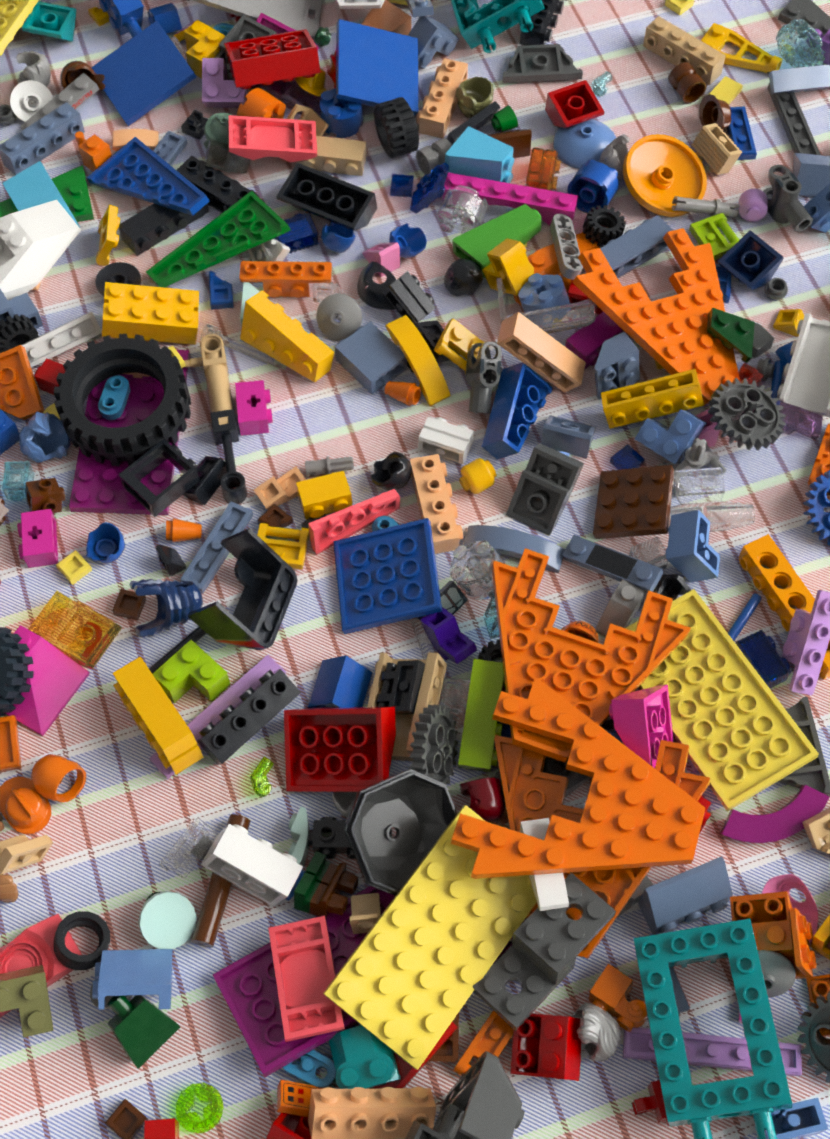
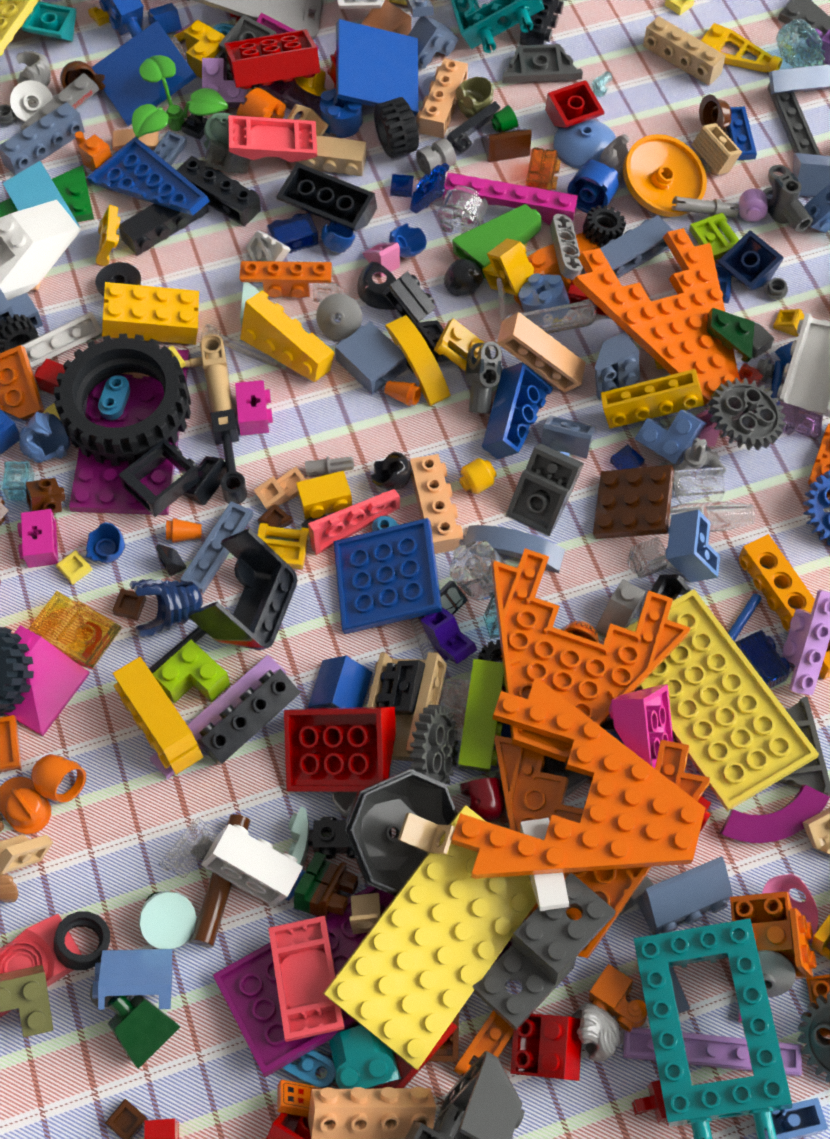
(149, 119): none -> bright green plant
(212, 1113): clear neon green gear -> none
(220, 292): blue tile -> none
(231, 233): green wing -> none
(259, 777): clear neon green arm -> none
(322, 36): clear green plate -> none
(425, 834): none -> tan bracket
(445, 439): white brick -> none
(480, 157): medium azure slope -> none
(588, 340): magenta brick -> none
(612, 563): sand blue plate -> none
(687, 82): reddish brown wheel -> none
(727, 90): light yellow tile -> none

